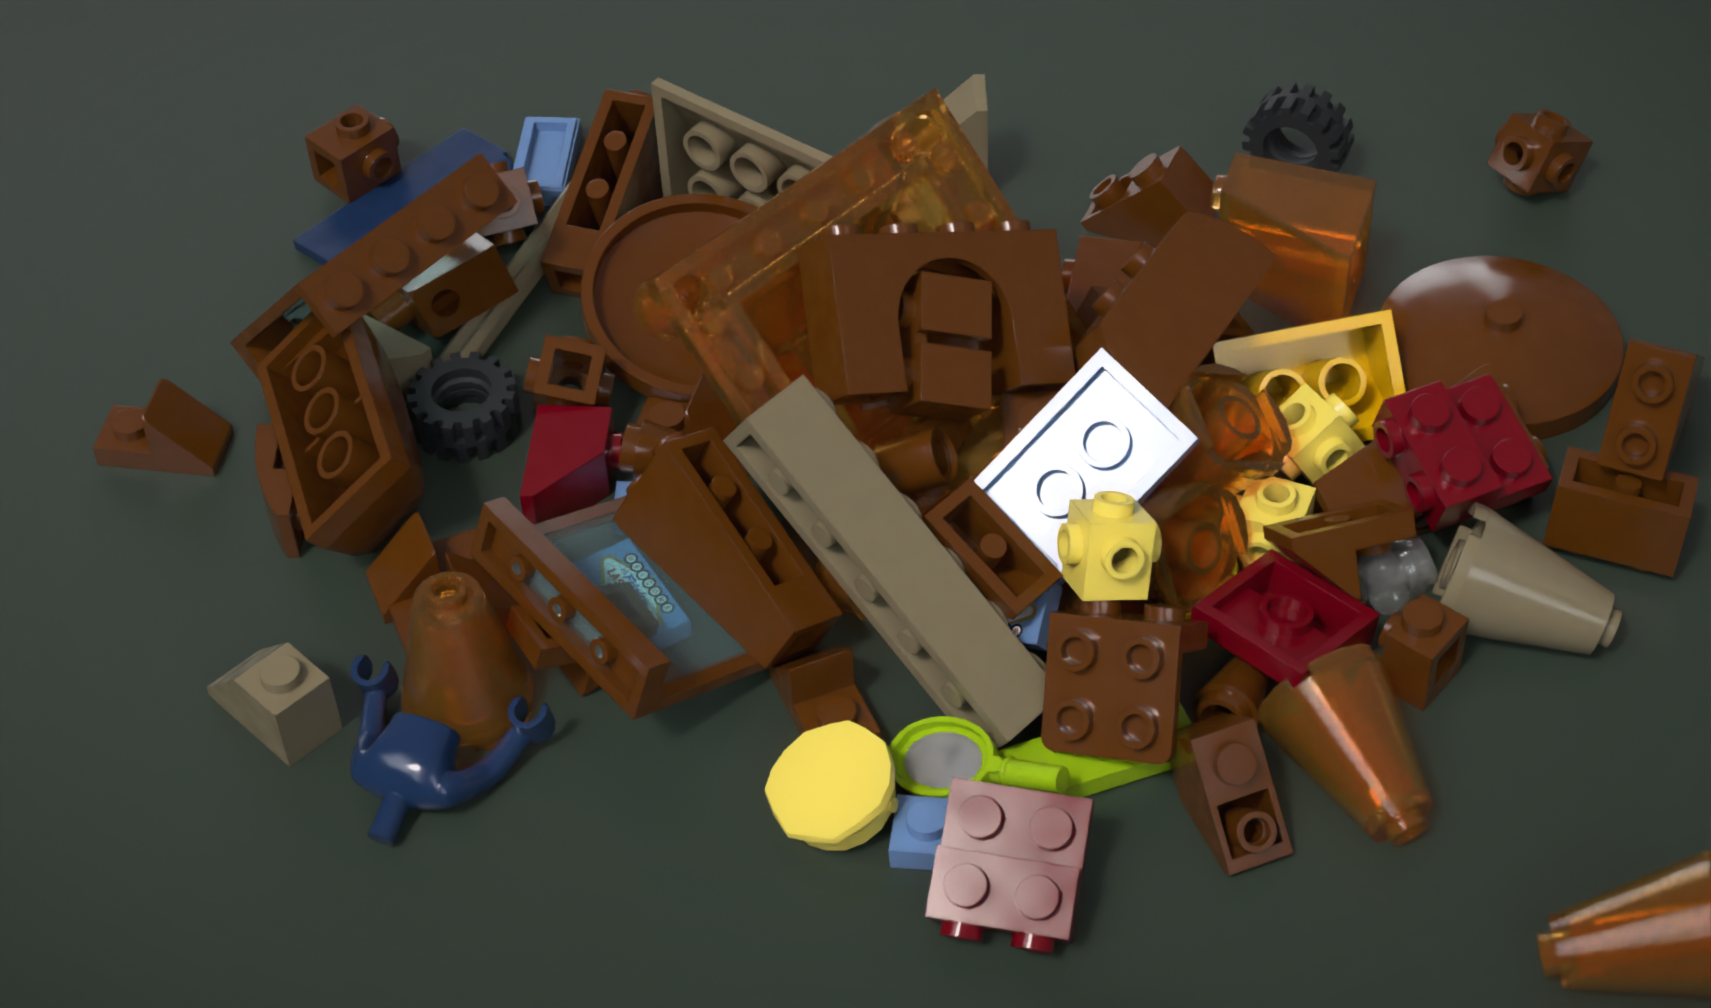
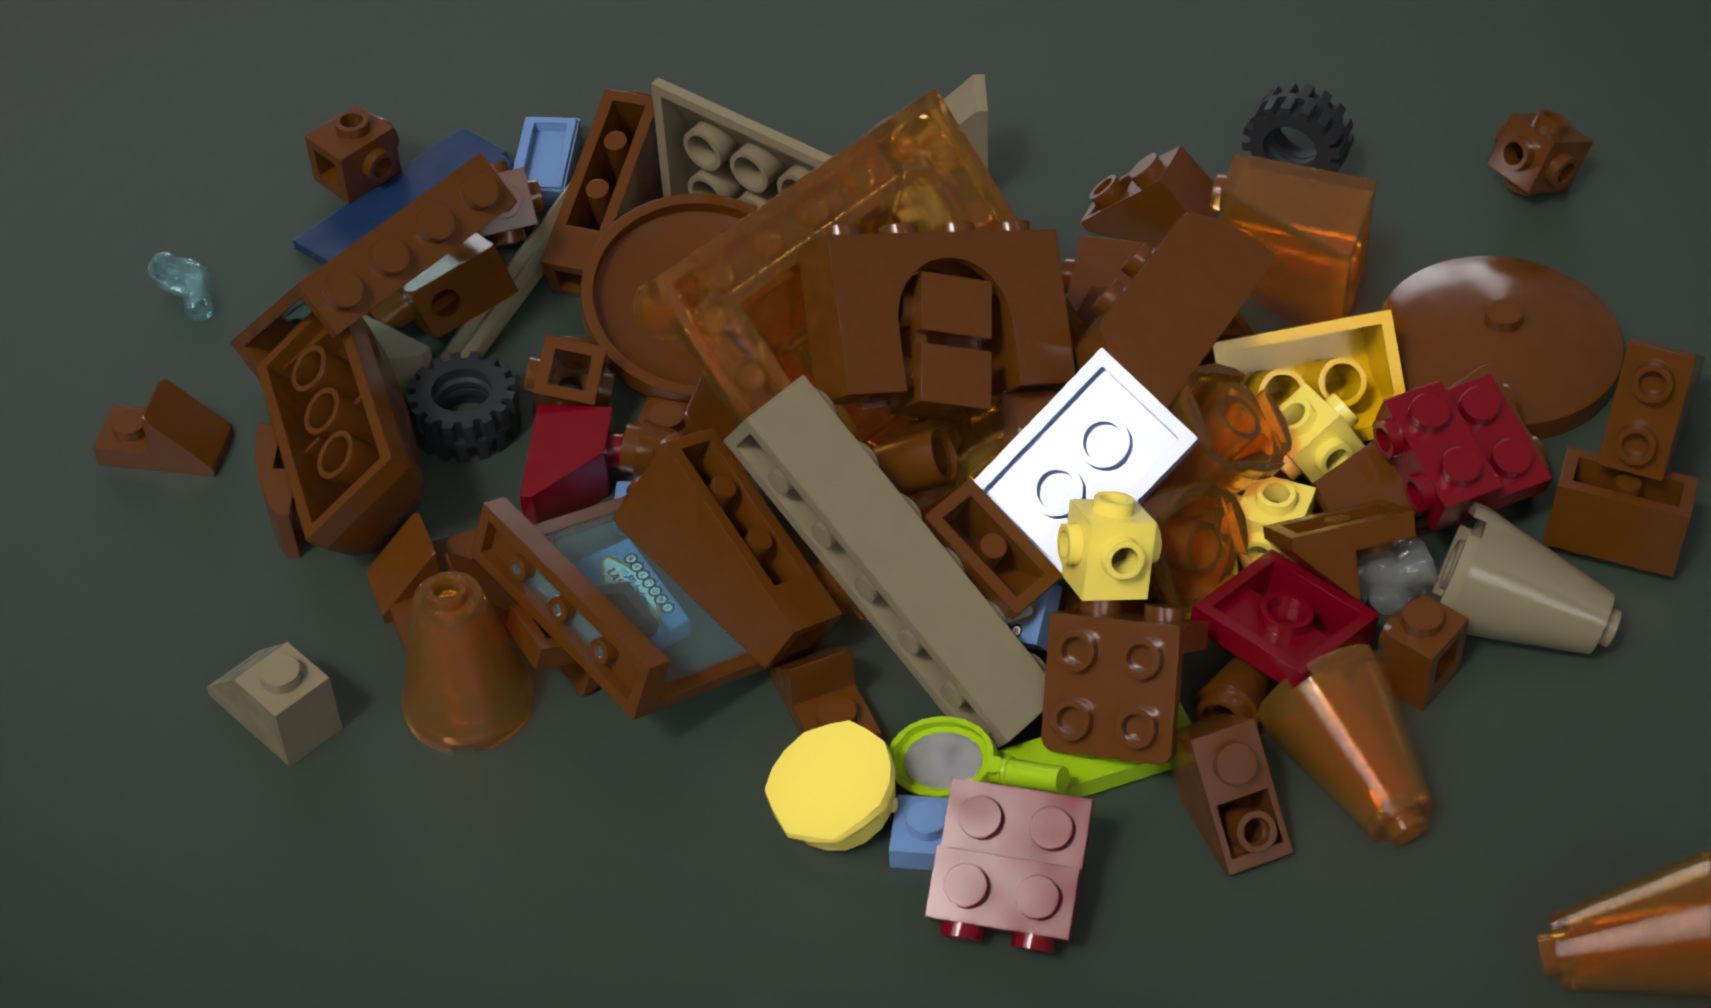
(186, 280): none -> clear light blue arm
(416, 756): dark blue piece -> none

